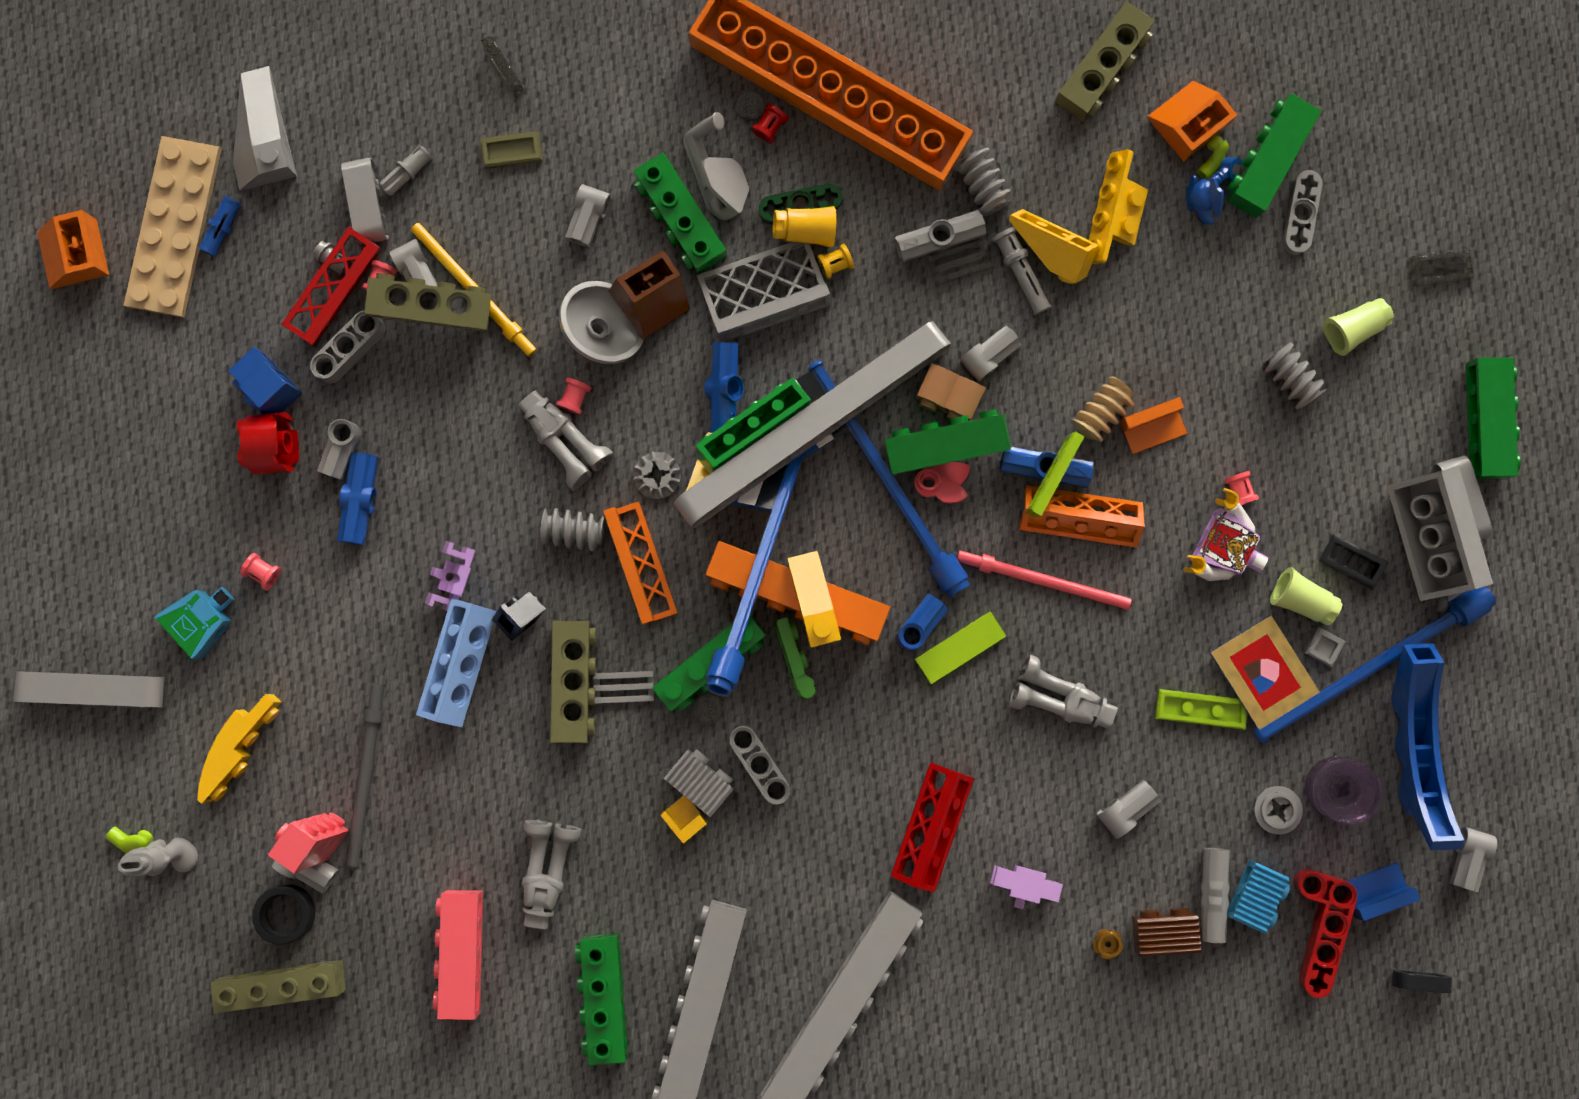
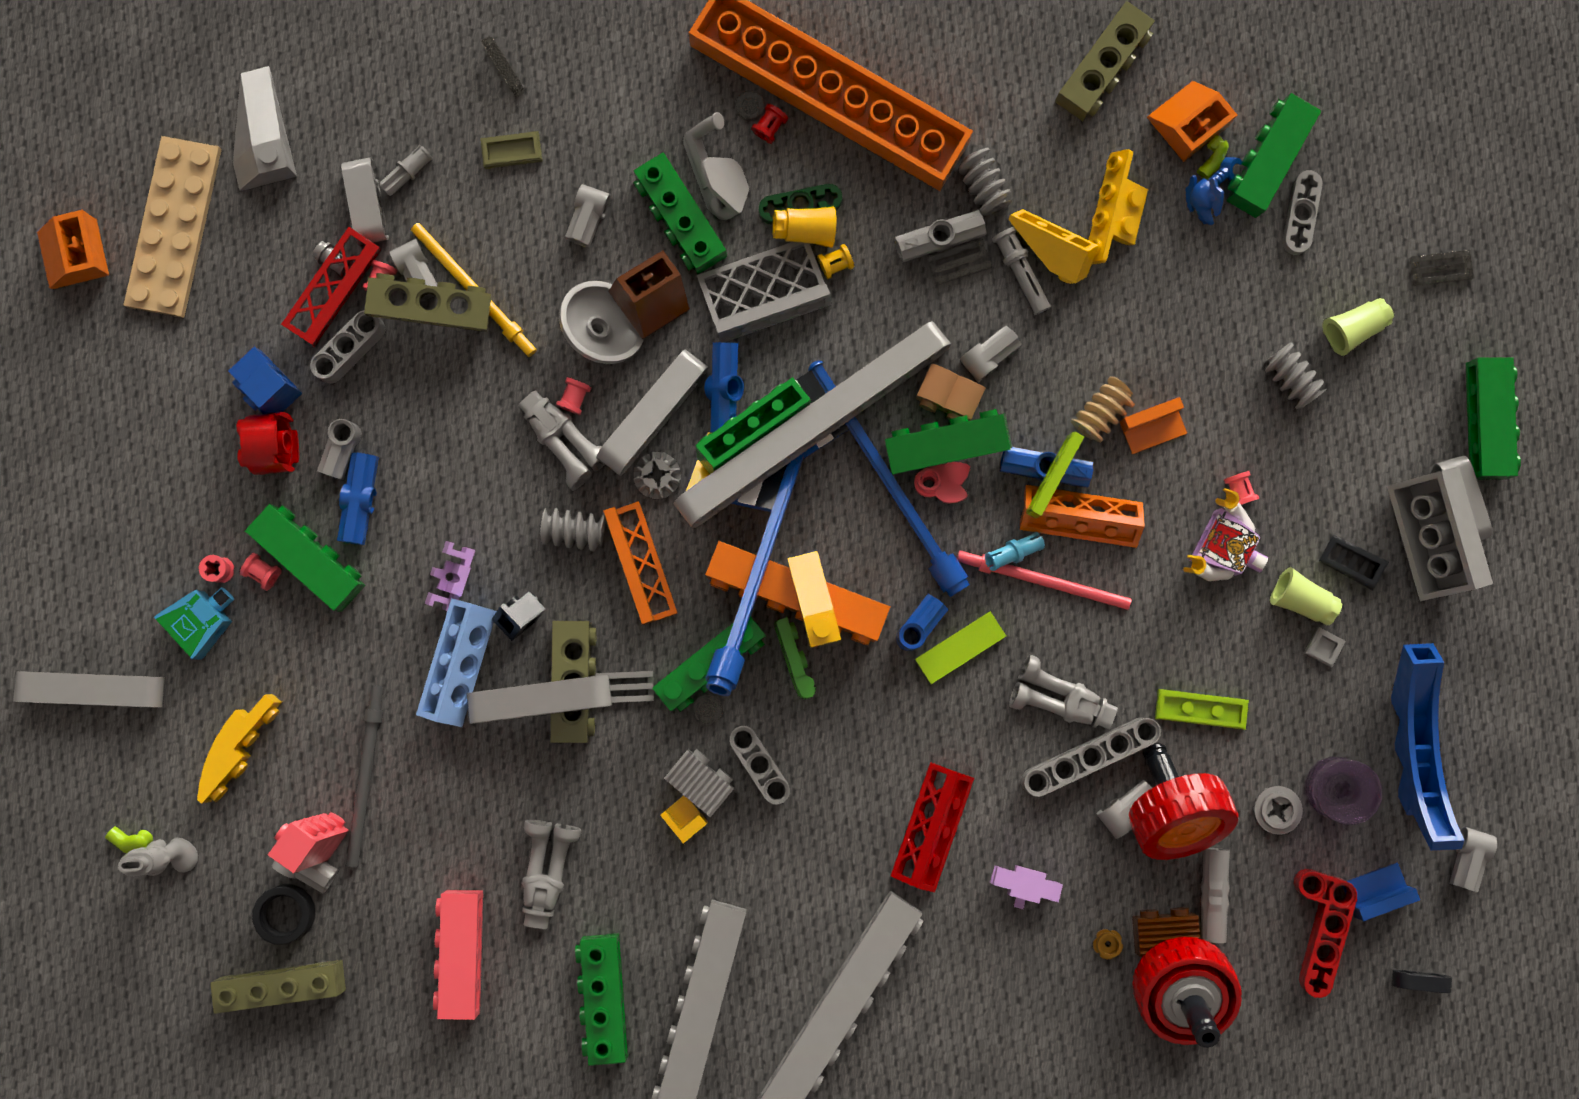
(207, 569): none -> coral bush
(209, 244): blue pin -> none
(305, 557): none -> green brick
(539, 699): none -> light grey beam
(652, 413): none -> light grey beam
(1014, 551): none -> medium azure pin
(1104, 753): none -> light grey beam
(1180, 812): none -> red wheel
(1187, 991): none -> red wheel
(1258, 897): dark azure brick -> none
(1276, 684): flag -> none

